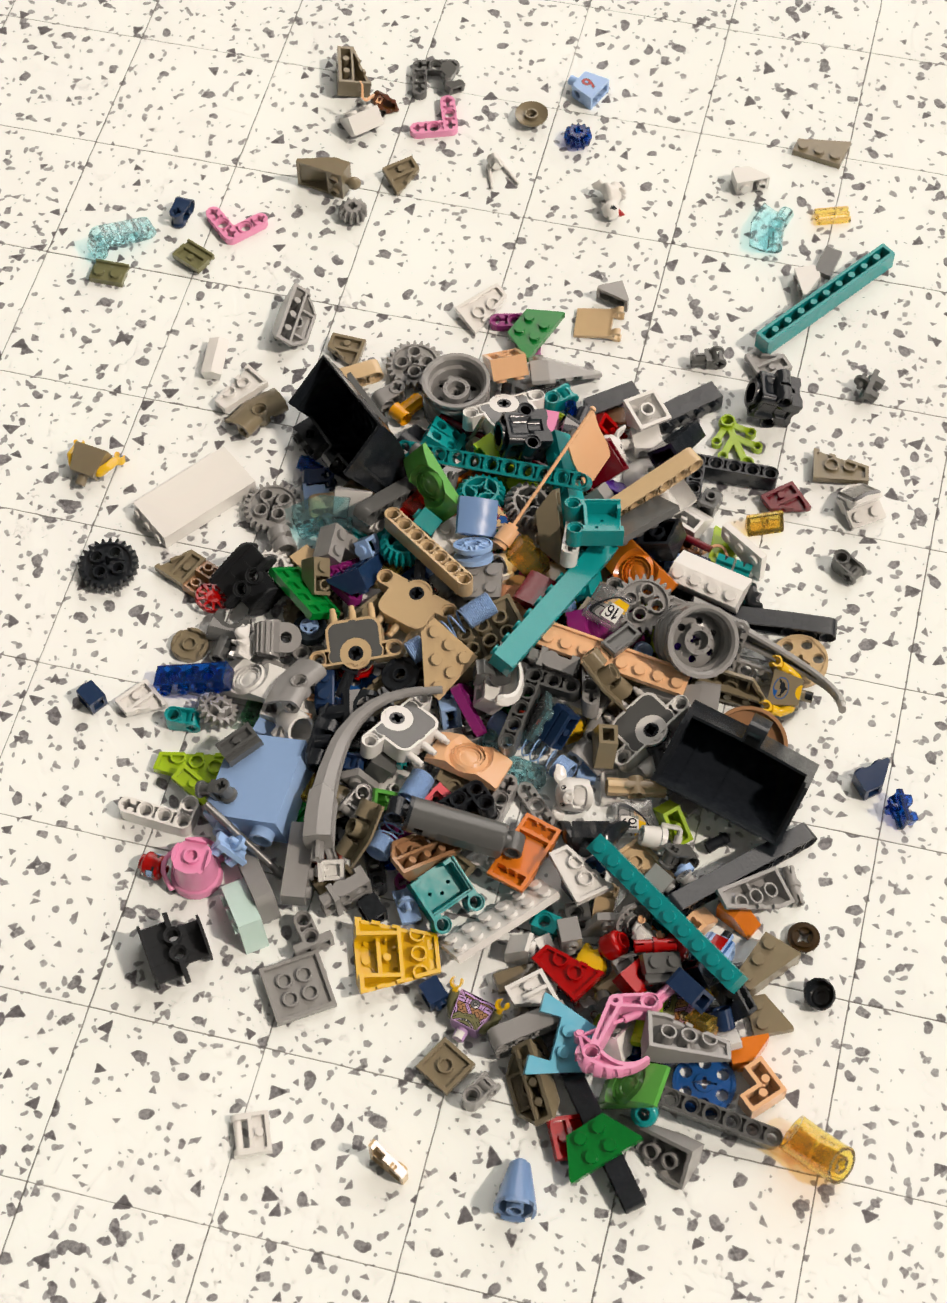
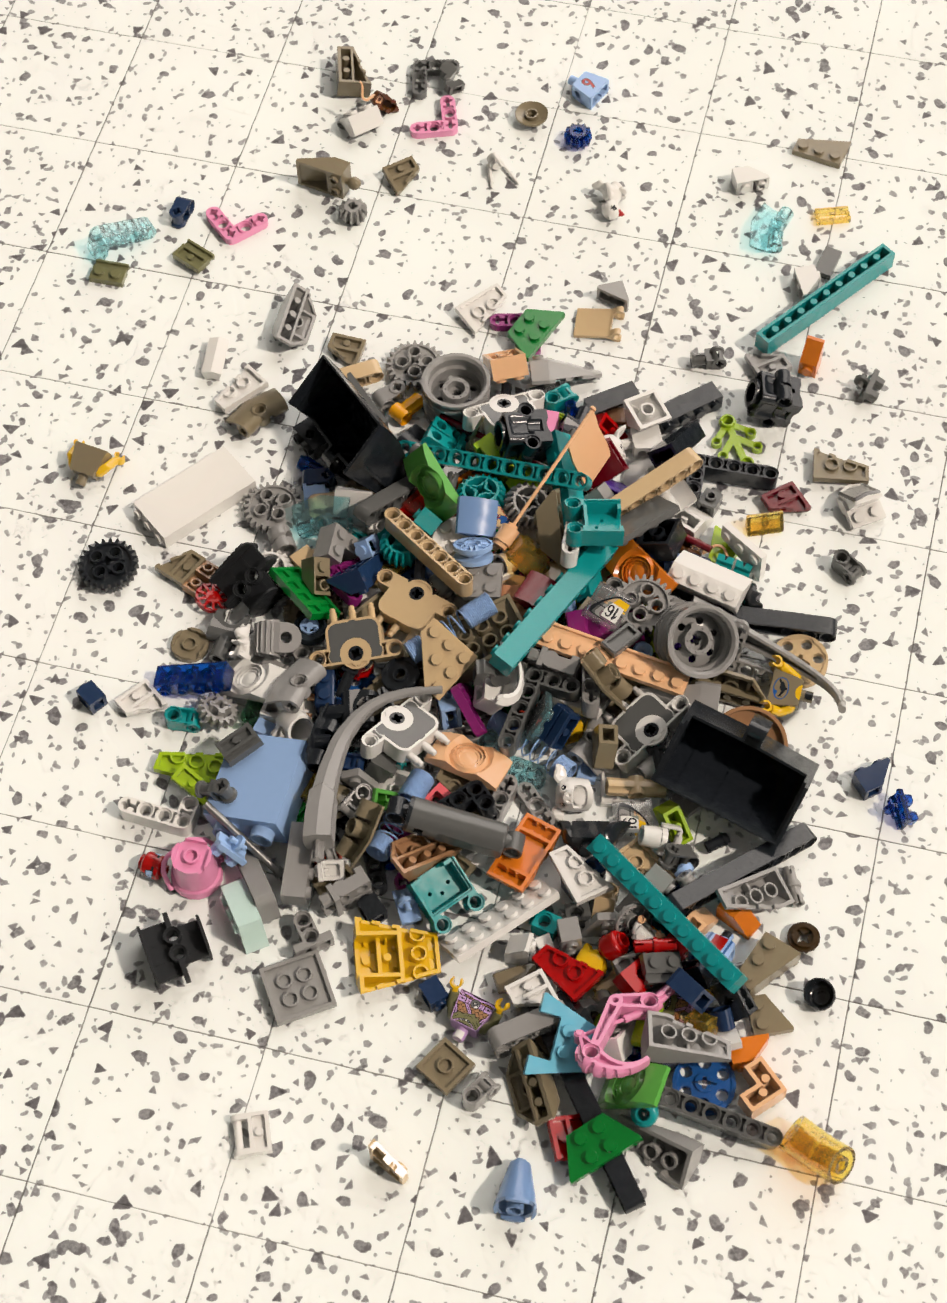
(811, 356): none -> orange slope

